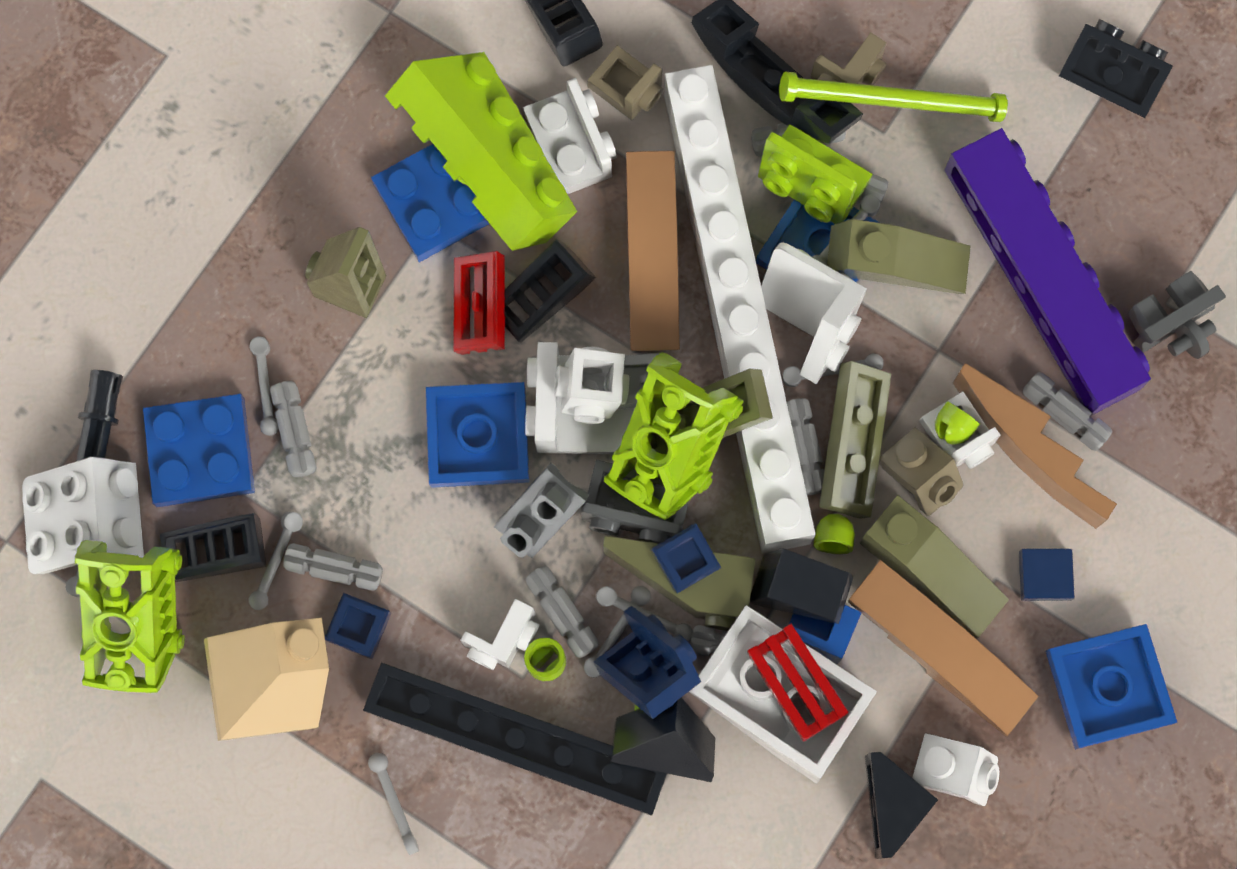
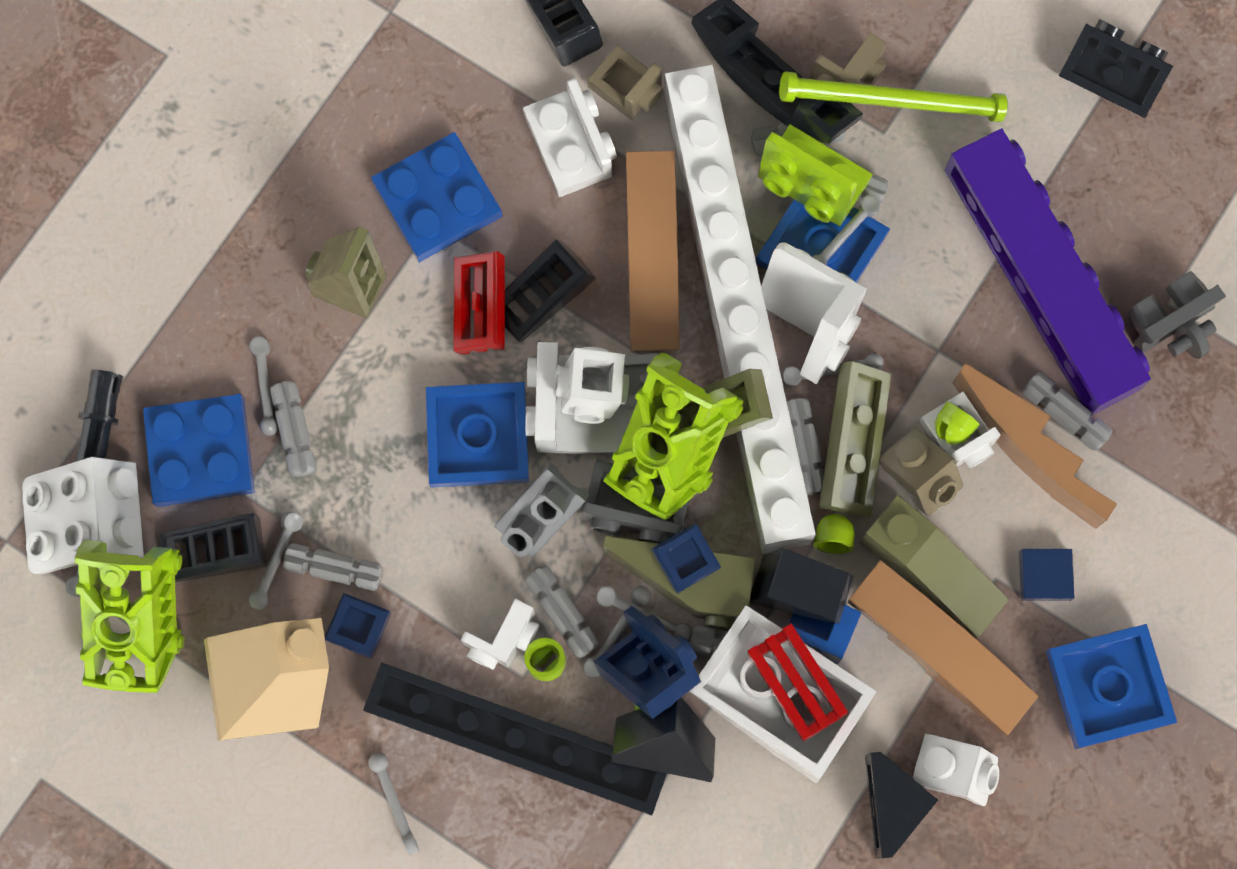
(486, 145): lime wedge -> none
(898, 256): olive slope -> none

